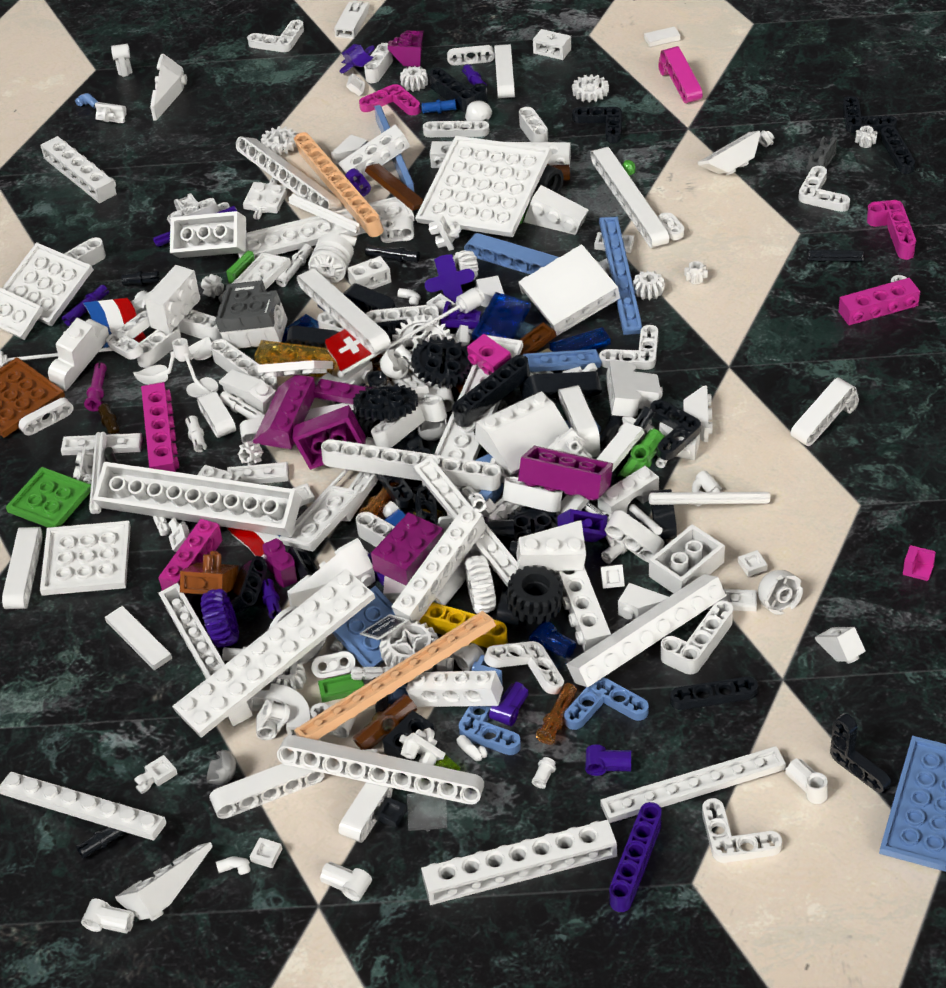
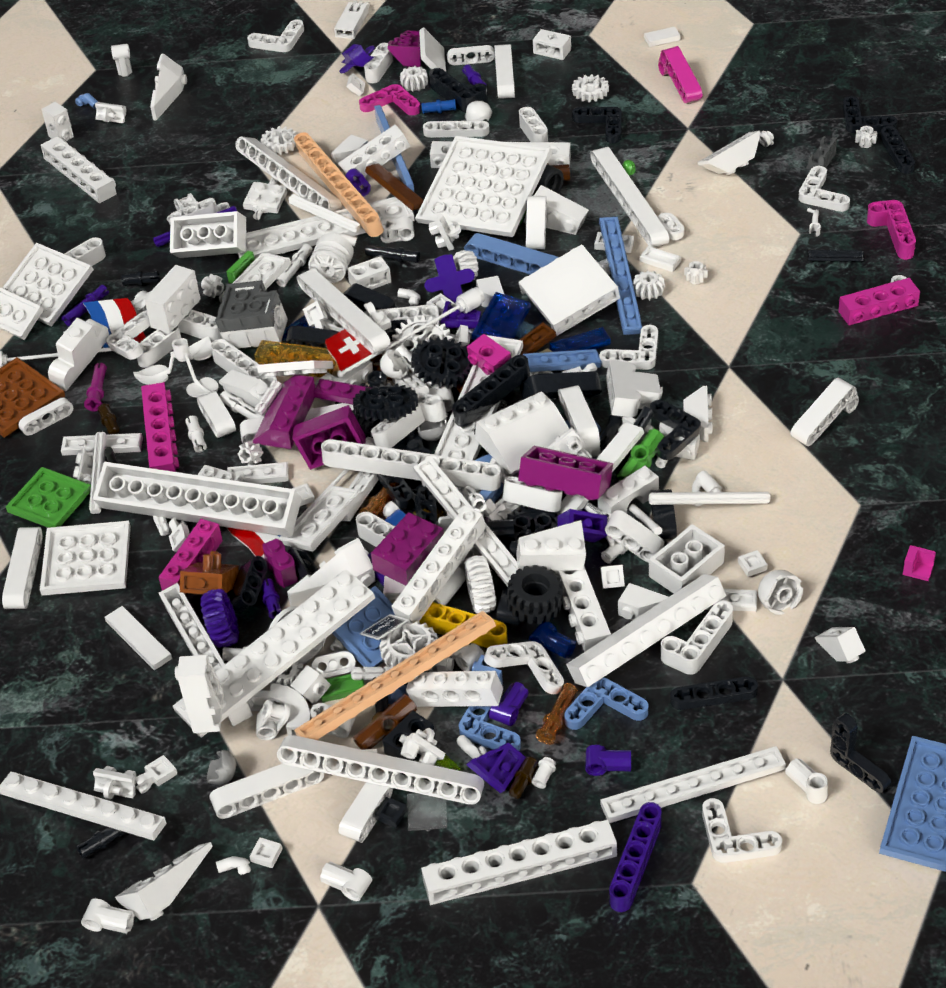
(57, 121): none -> white brick
(114, 783): none -> white hips
(200, 692): none -> white wedge
(268, 397): none -> white axle
(311, 684): none -> white brick
(316, 315): none -> white plate
(378, 317): none -> white plate
(431, 51): none -> white tile
(498, 766): none -> dark purple wing
(523, 777): none -> dark brown axle
(536, 222): none -> white beam
(660, 258): none -> white tile
(814, 226): none -> white piece

